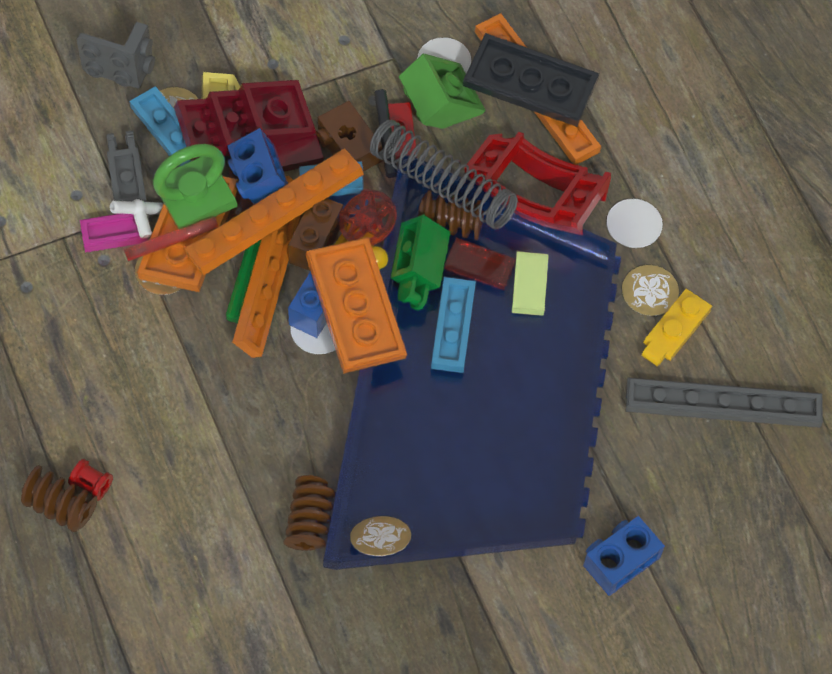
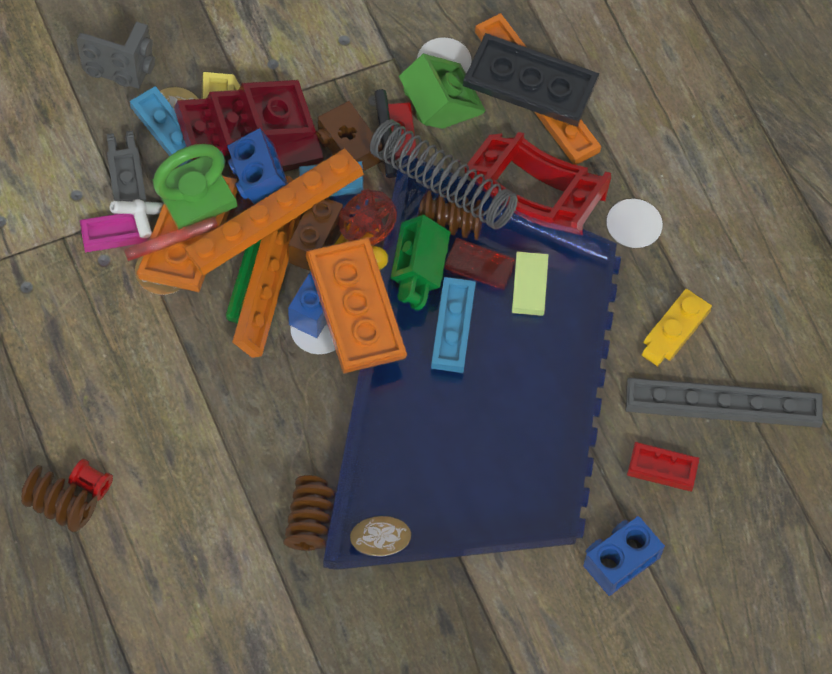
(650, 290): pearl gold sticker -> none
(663, 466): none -> red plate

